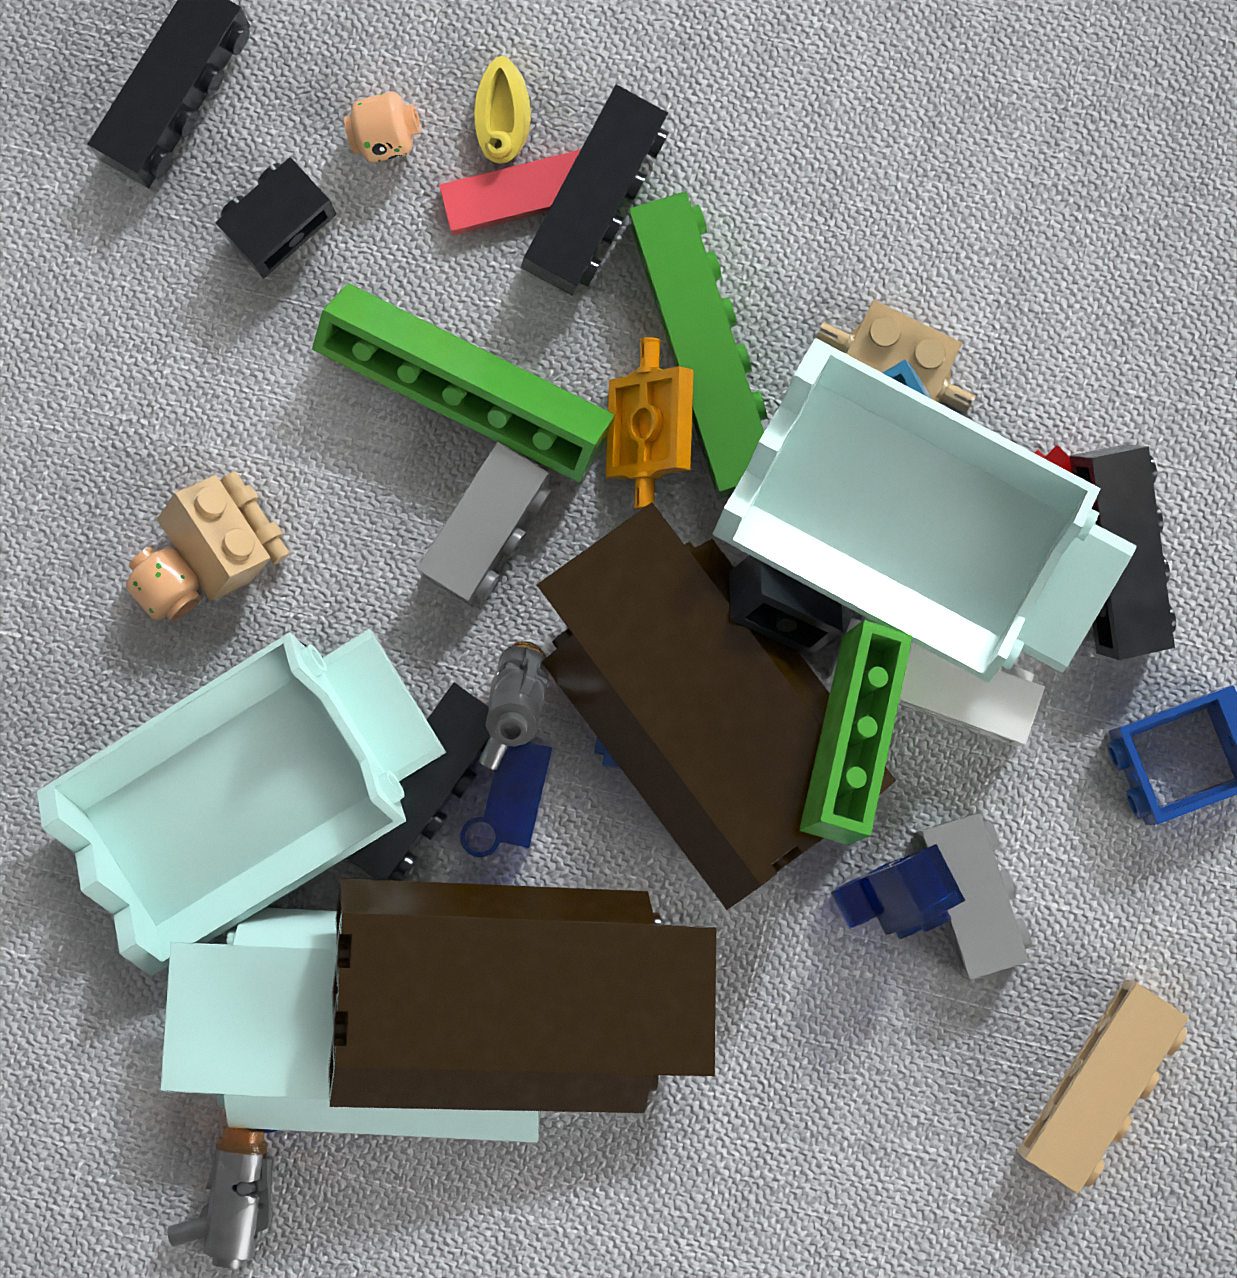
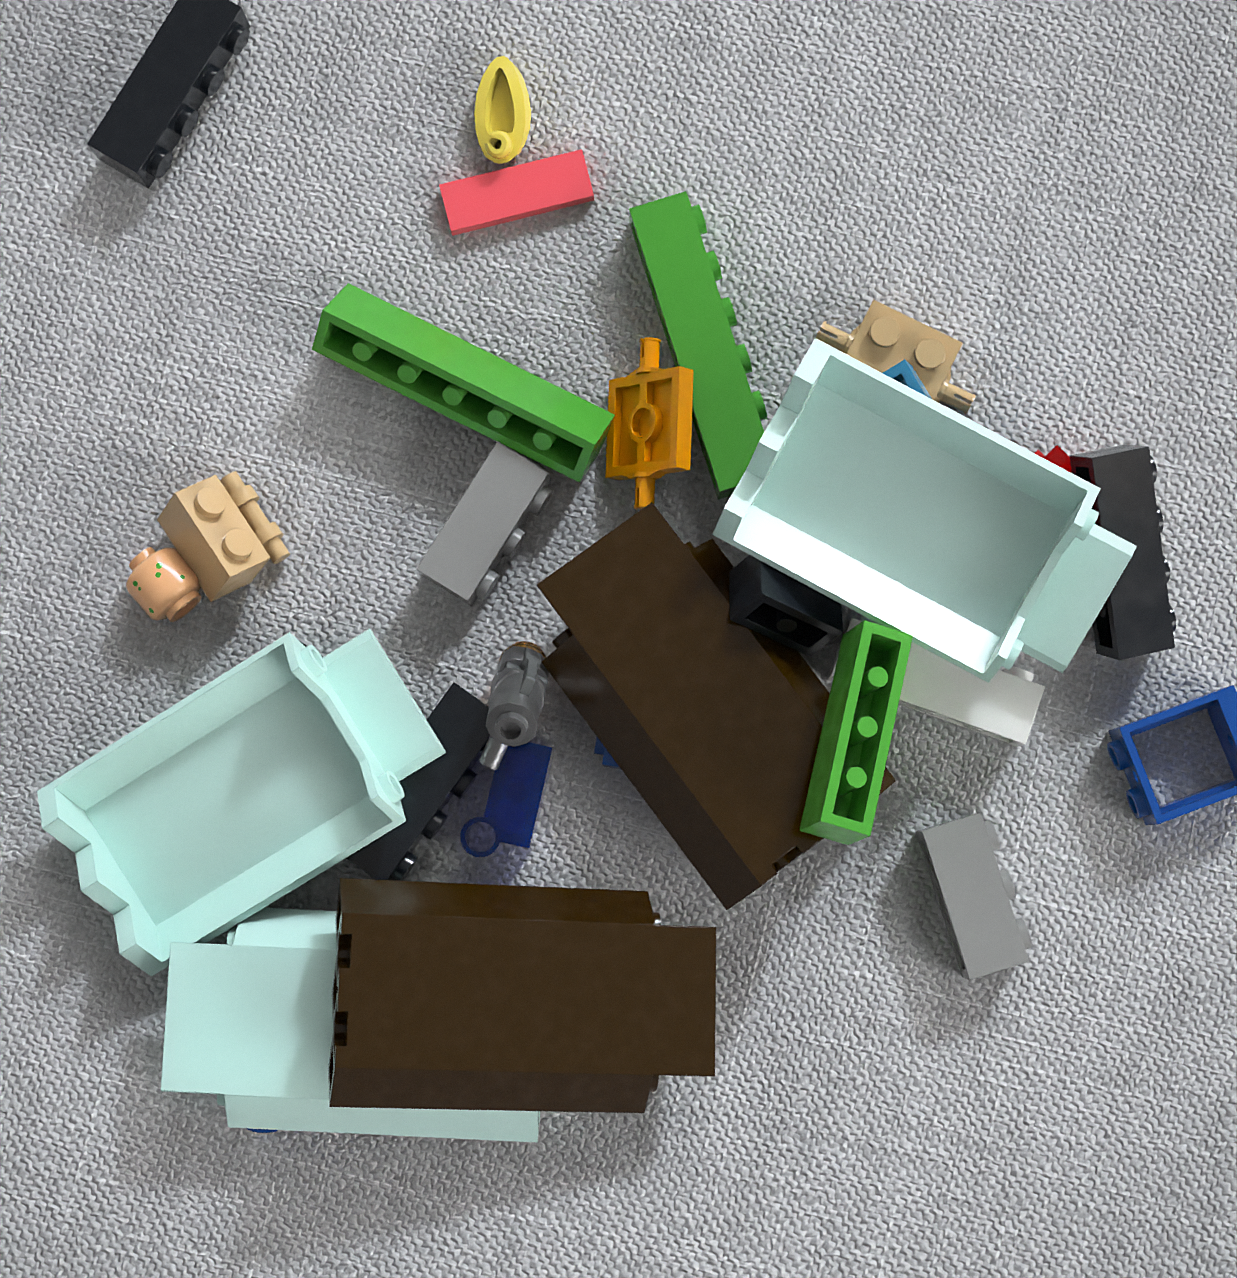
(238, 1200): flat silver piece -> none
(275, 216): black brick -> none
(382, 127): light nougat head -> none
(594, 191): black brick -> none
(902, 894): clear blue hinge -> none
(1103, 1086): tan brick -> none

